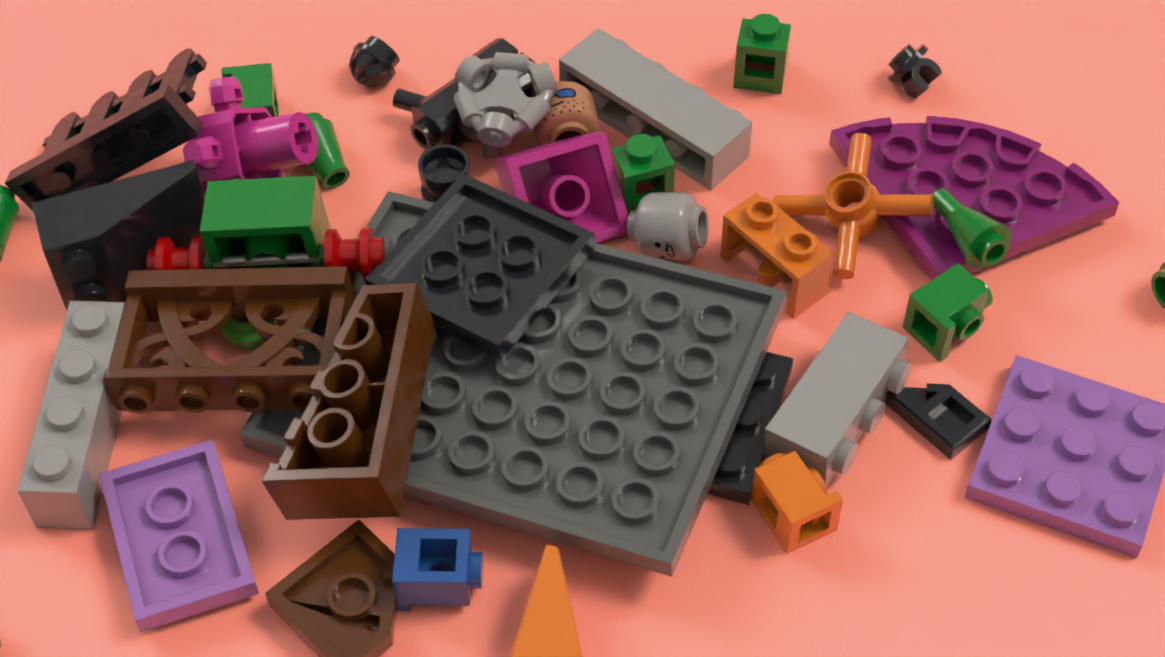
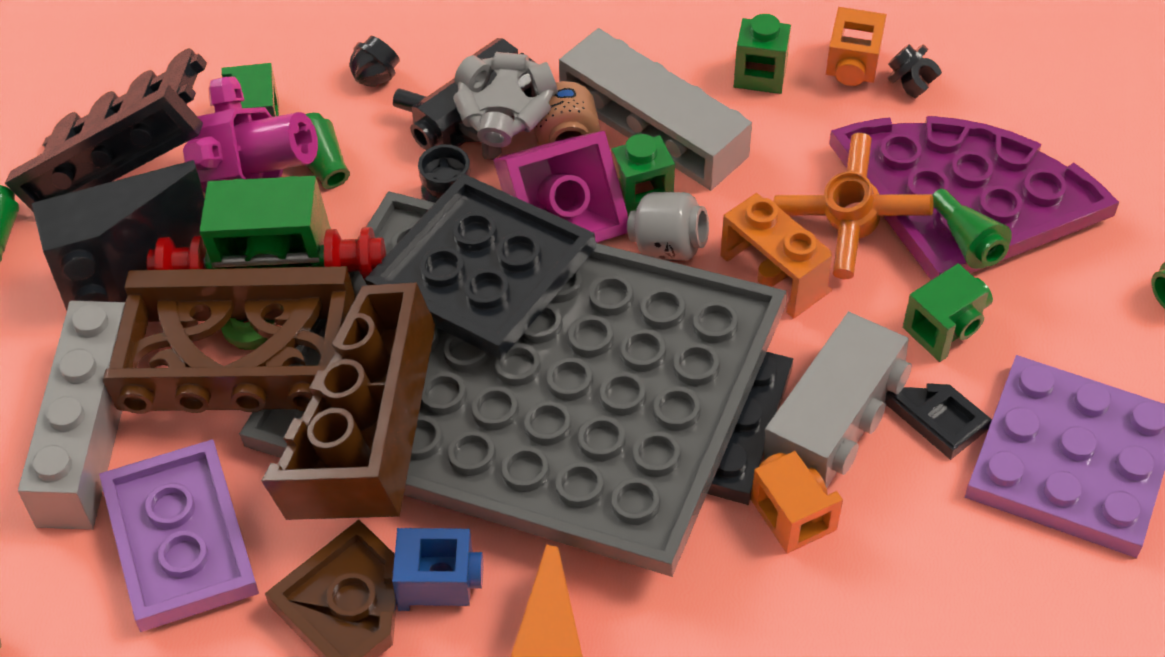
(855, 58): none -> orange brick

